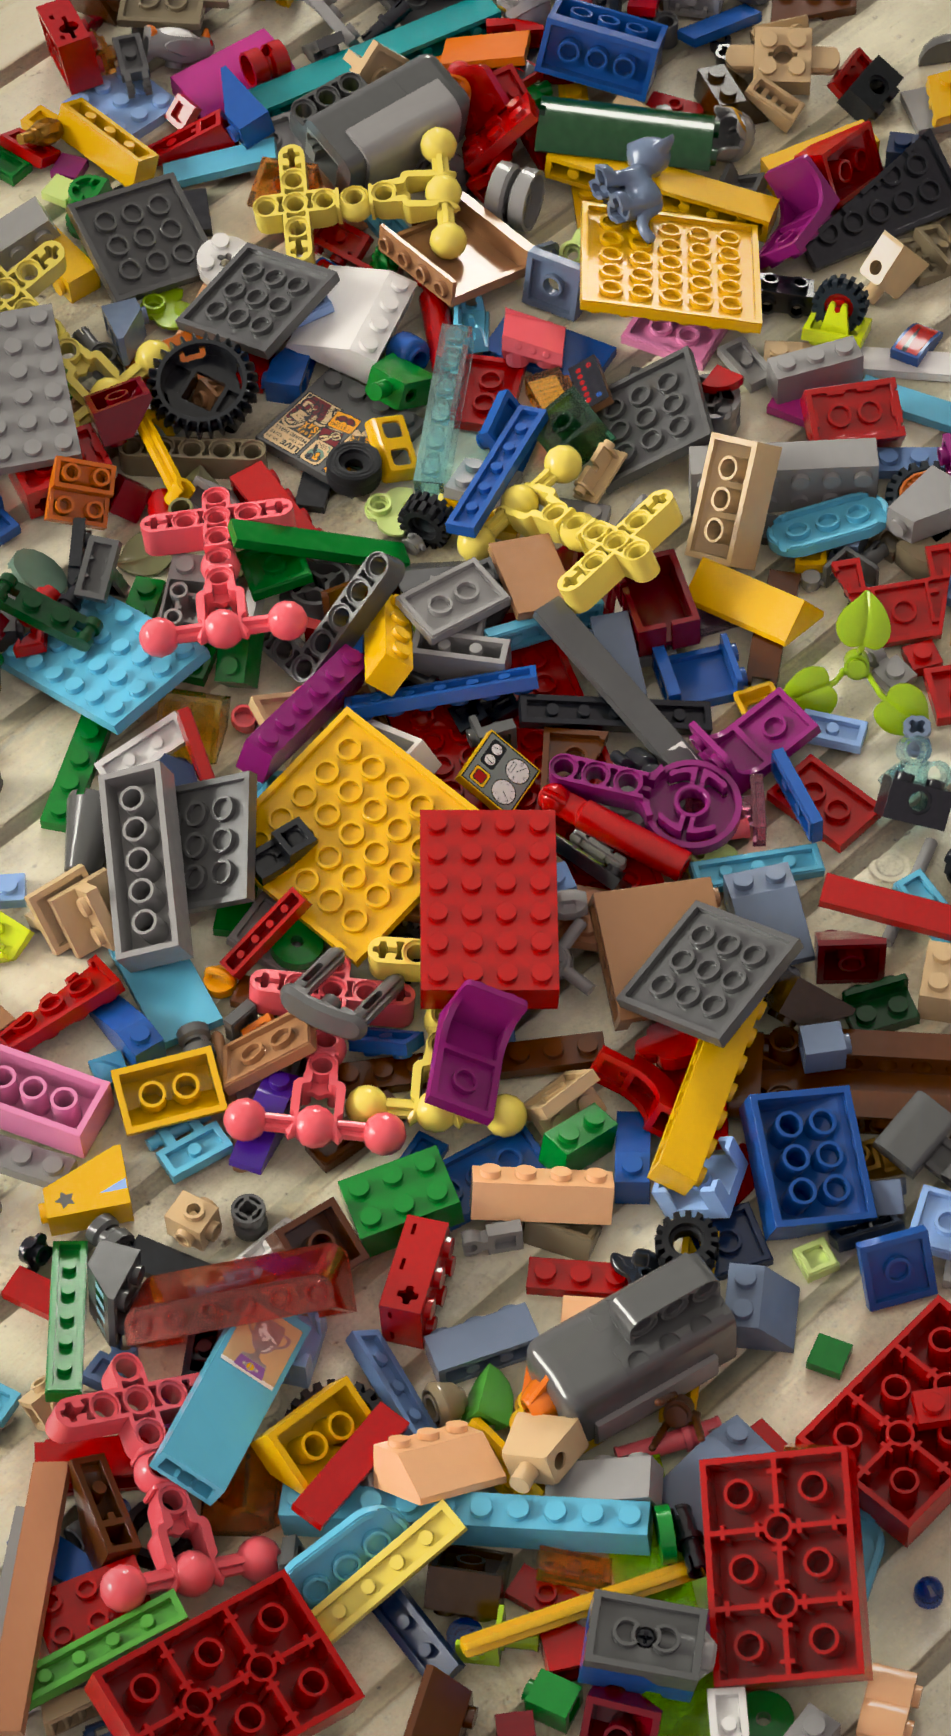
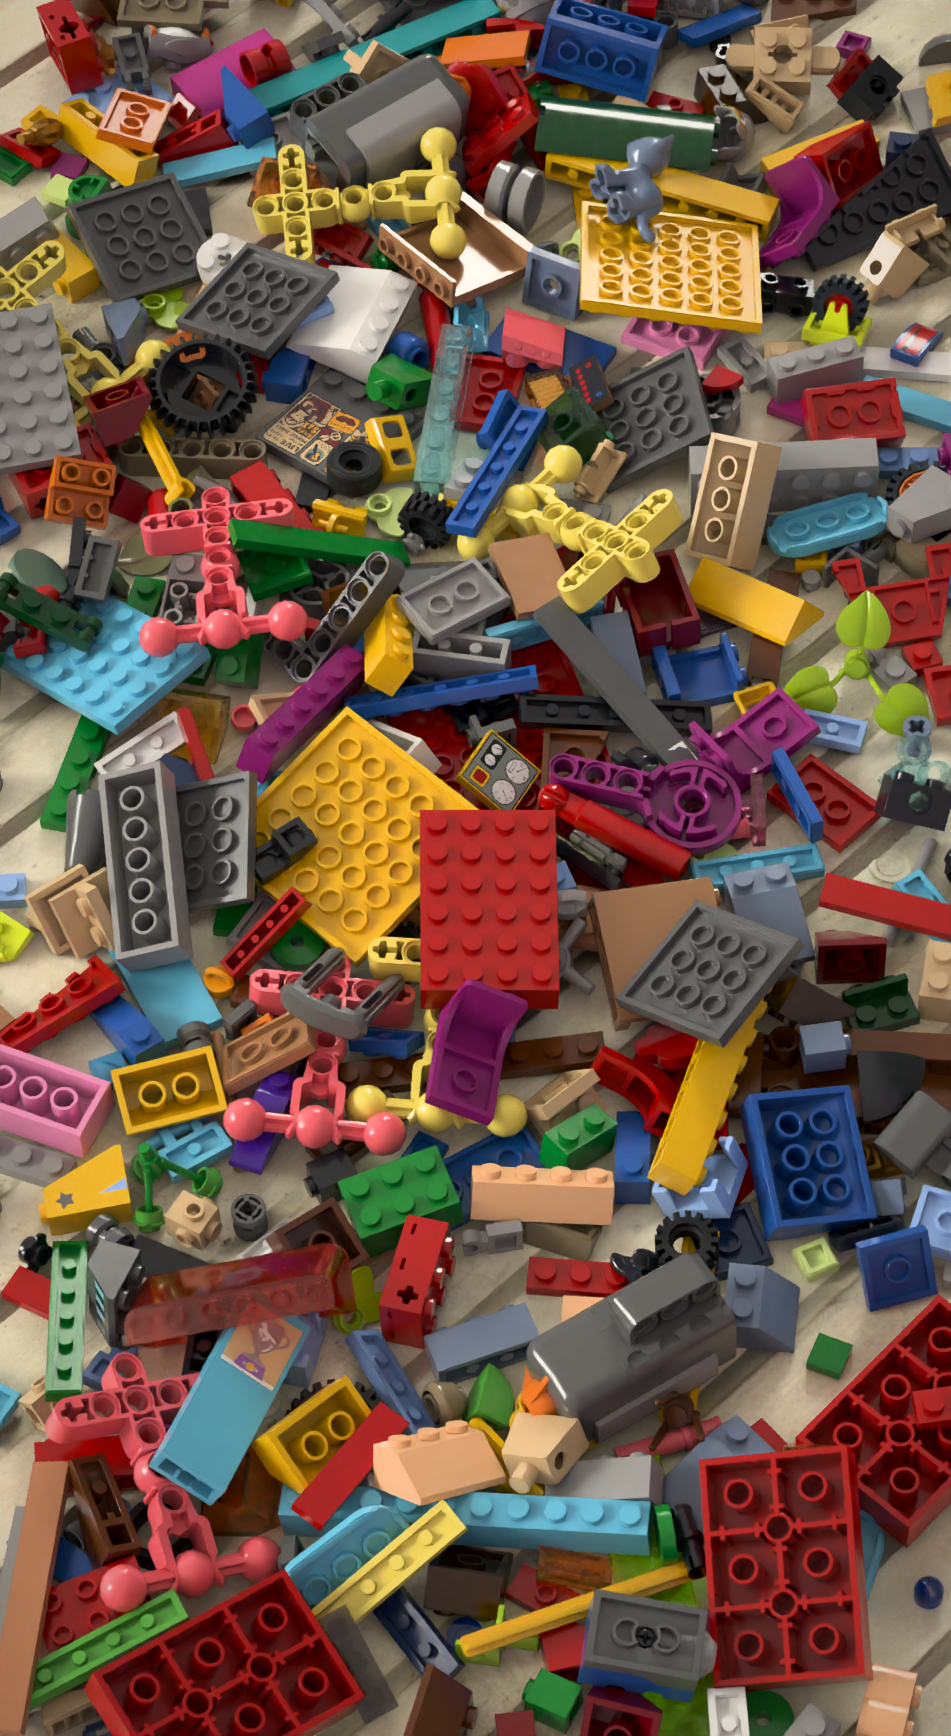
(134, 120): none -> orange tile
(148, 1167): none -> plant
(325, 1173): none -> black brick
(339, 519): none -> yellow hips
(359, 1660): none -> clear smoke plate
(366, 1302): none -> lime plate
(851, 41): none -> magenta tile
(887, 1082): none -> black brick
(922, 222): none -> tan hinge

